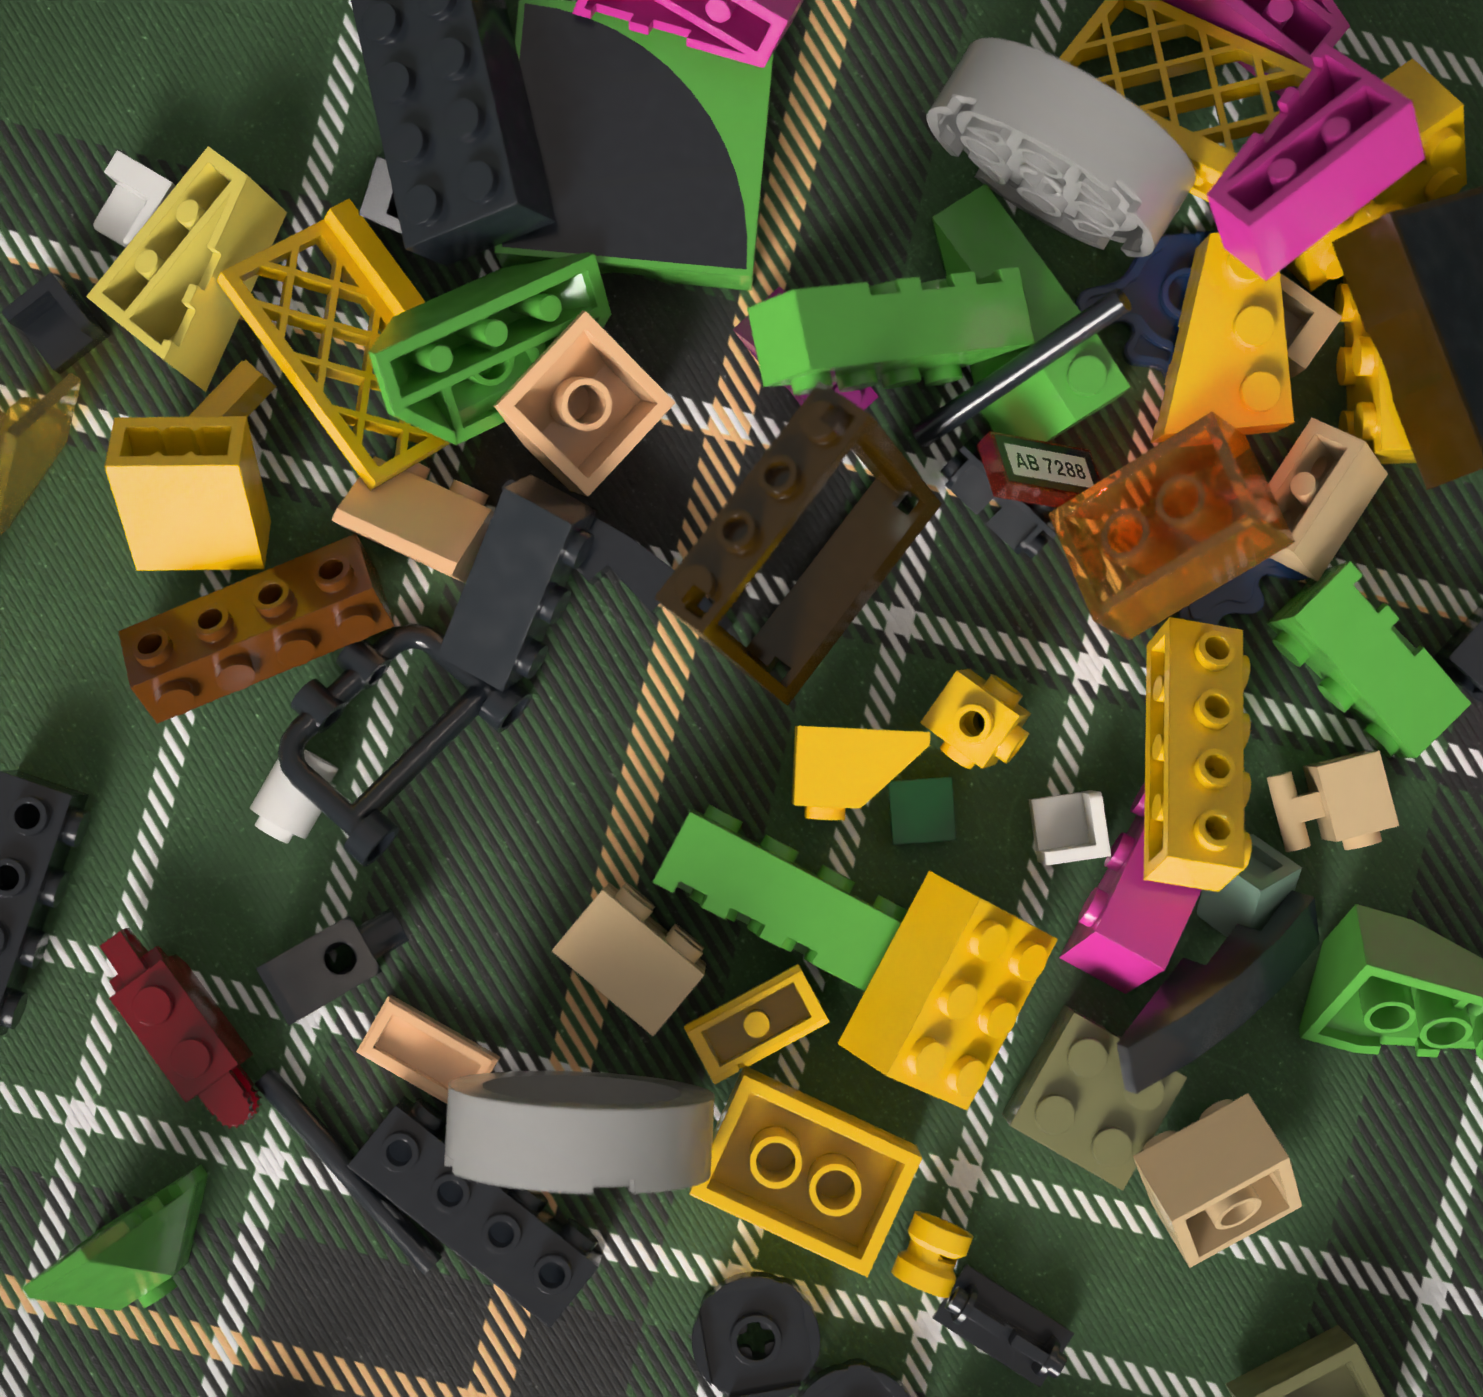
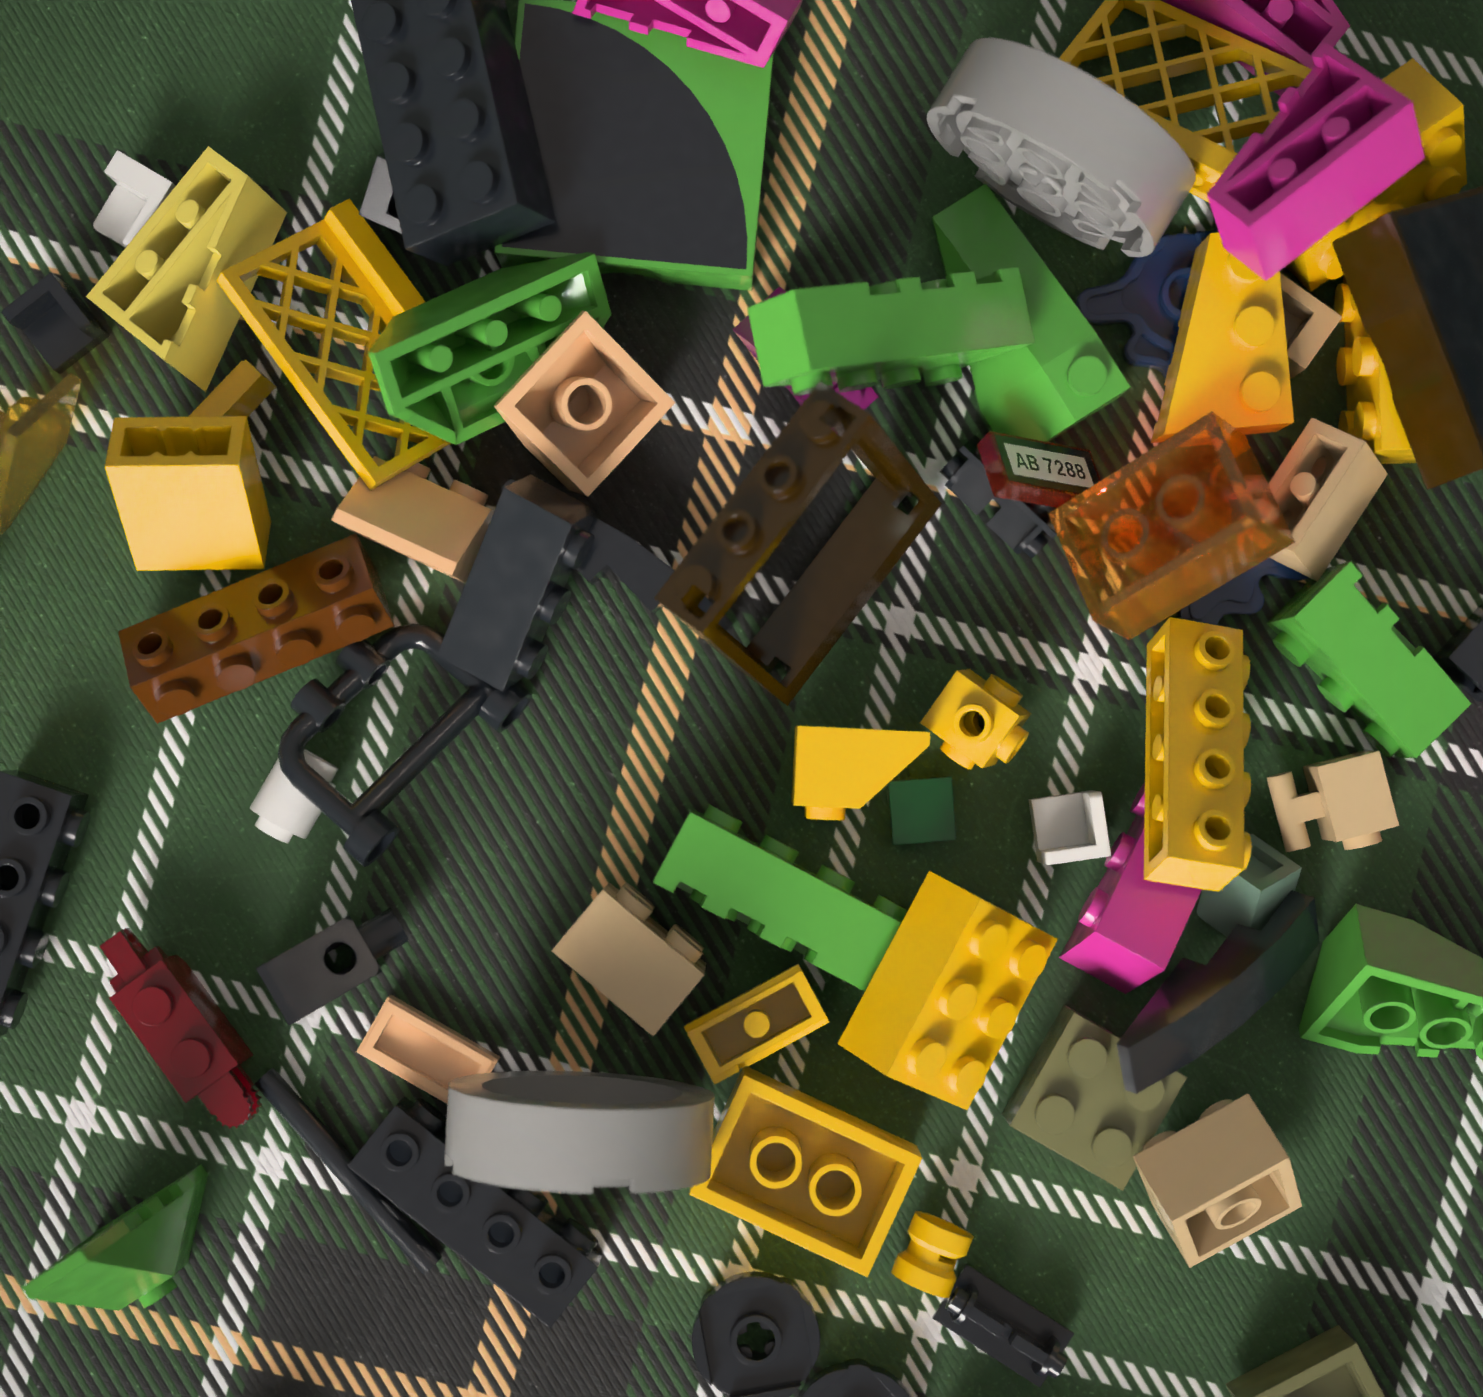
(1022, 367): black bar -> none

